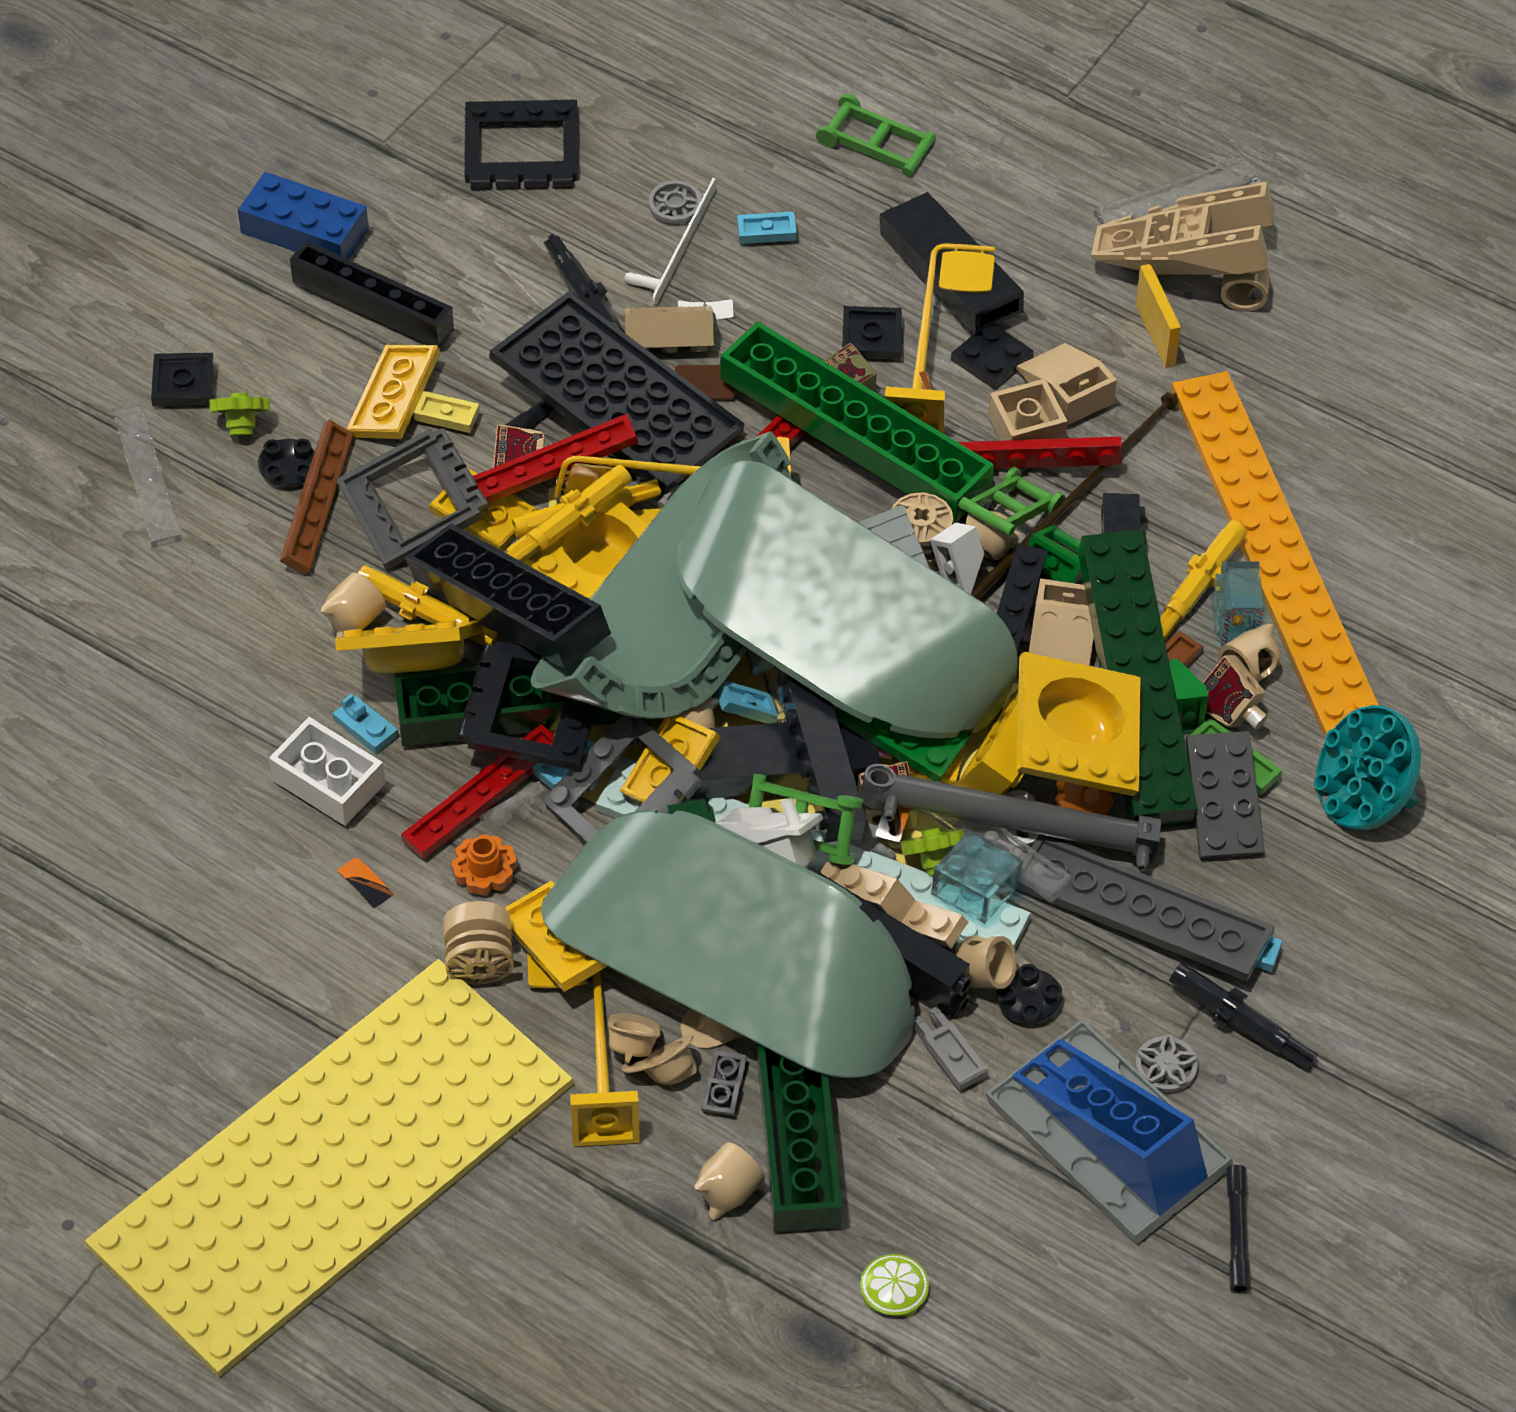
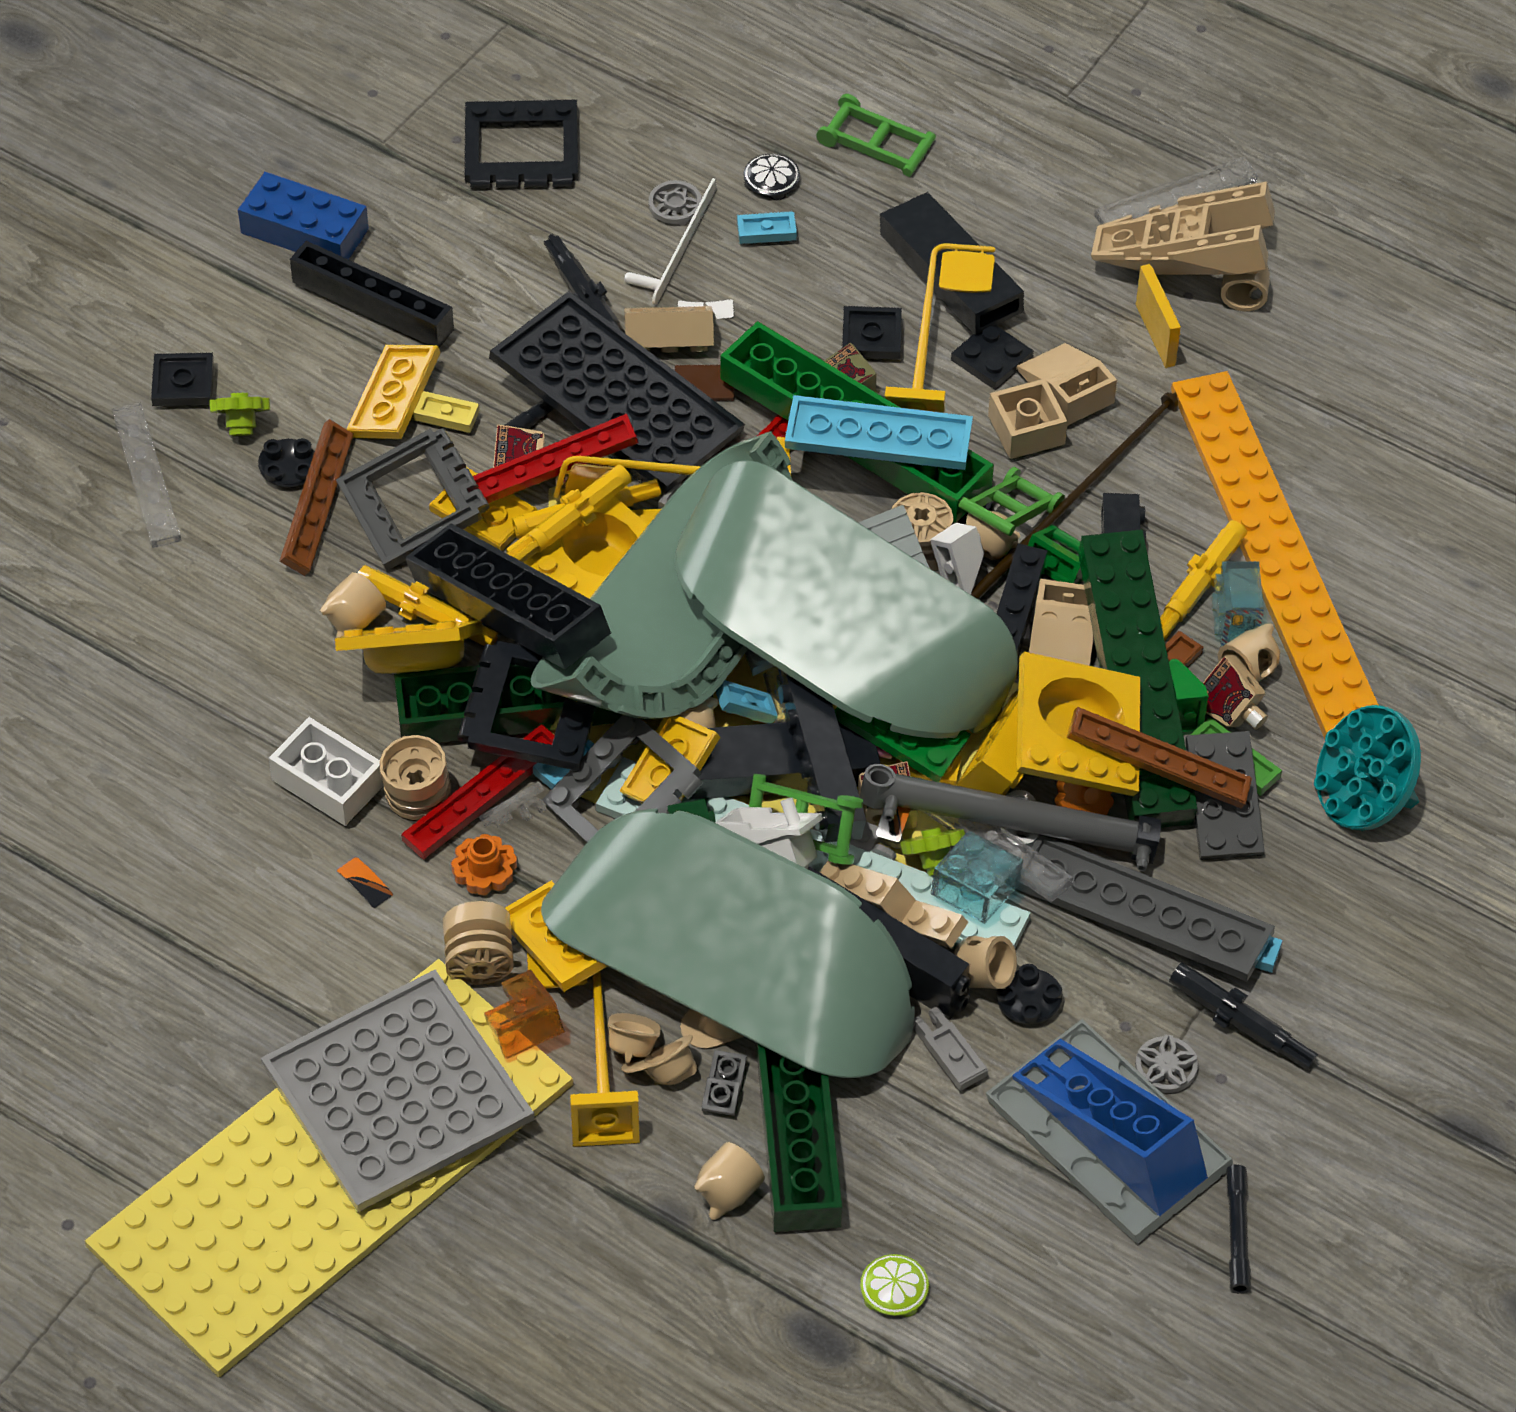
(365, 724): medium azure plate -> none
(397, 1090): none -> light grey plate
(414, 776): none -> tan wheel
(525, 1019): none -> clear orange panel
(771, 175): none -> dish
(878, 432): none -> medium azure plate
(926, 380): orange sticker -> none
(1050, 452): red plate -> none
(1159, 757): none -> dark orange tile

